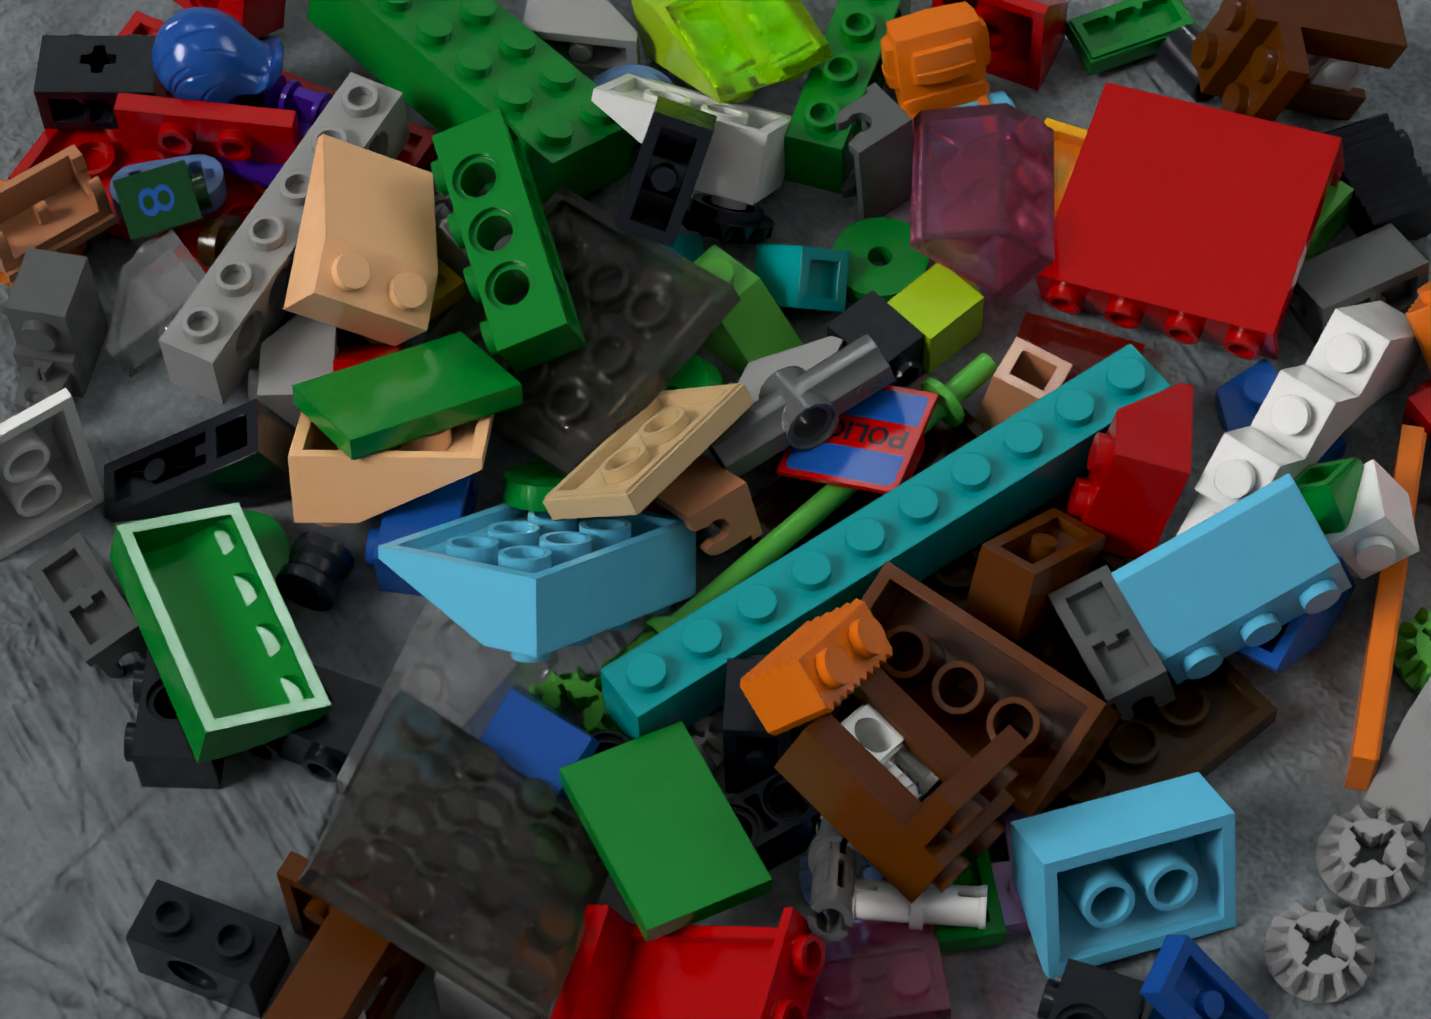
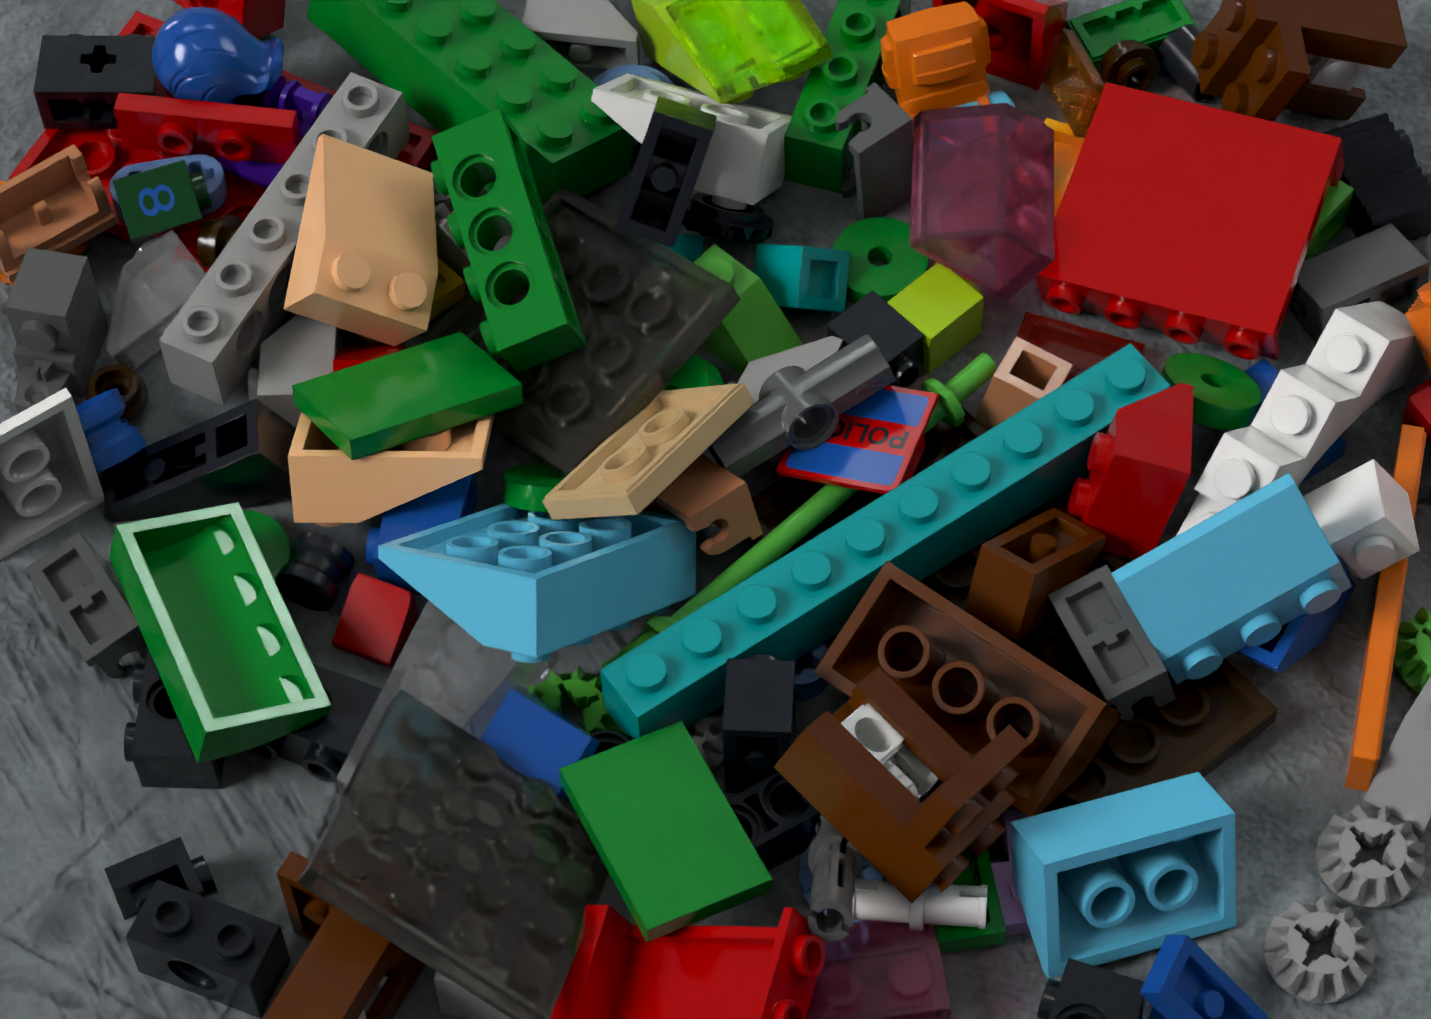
(106, 435): none -> blue wheel
(128, 384): none -> dark brown plate
(169, 862): none -> black bracket
(375, 620): none -> red slope
(816, 667): orange brick -> none
(1074, 83): none -> clear orange slope
(1130, 65): none -> dark brown plate
(1221, 393): none -> green piece
(1331, 491): green slope -> none

